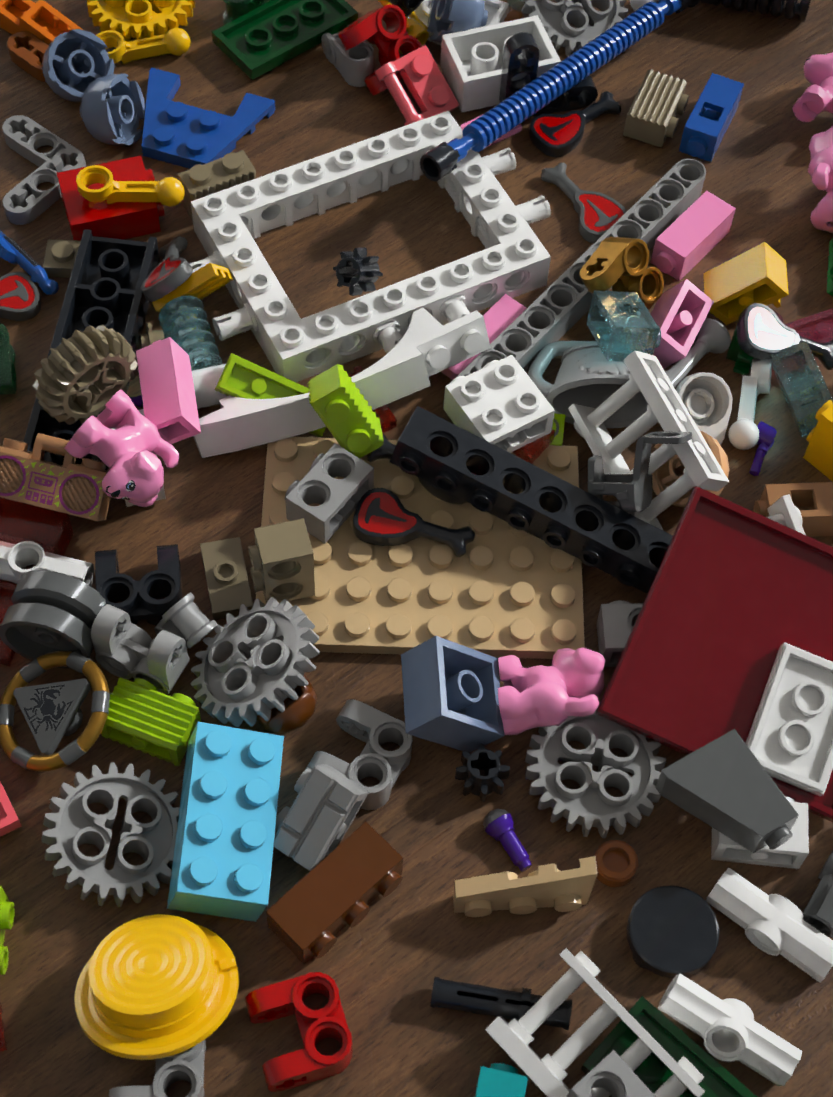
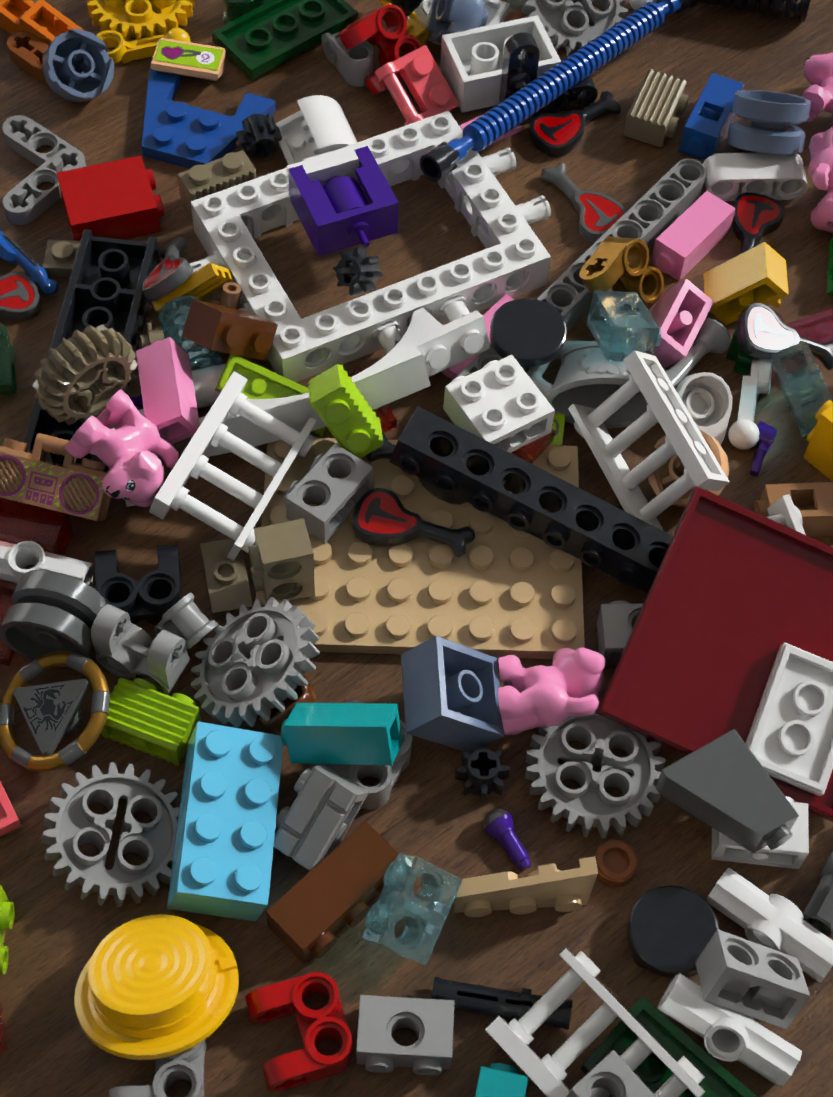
(113, 110): sand blue cylinder -> none
(167, 191): yellow piece -> none
(188, 59): none -> slope
(215, 433): none -> white fence
(229, 330): none -> reddish brown brick
(230, 296): none -> medium nougat arm
(259, 135): none -> black gear
(314, 129): none -> white brick
(342, 199): none -> dark purple piece
(343, 733): none -> teal brick
(421, 913): none -> clear light blue brick
(428, 1018): none -> light grey brick
(528, 331): none -> black tile
(634, 489): dark grey piece -> none
(752, 979): none -> light grey brick
(754, 218): none -> piece
(760, 173): none -> white beam
(768, 122): none -> sand blue wheel

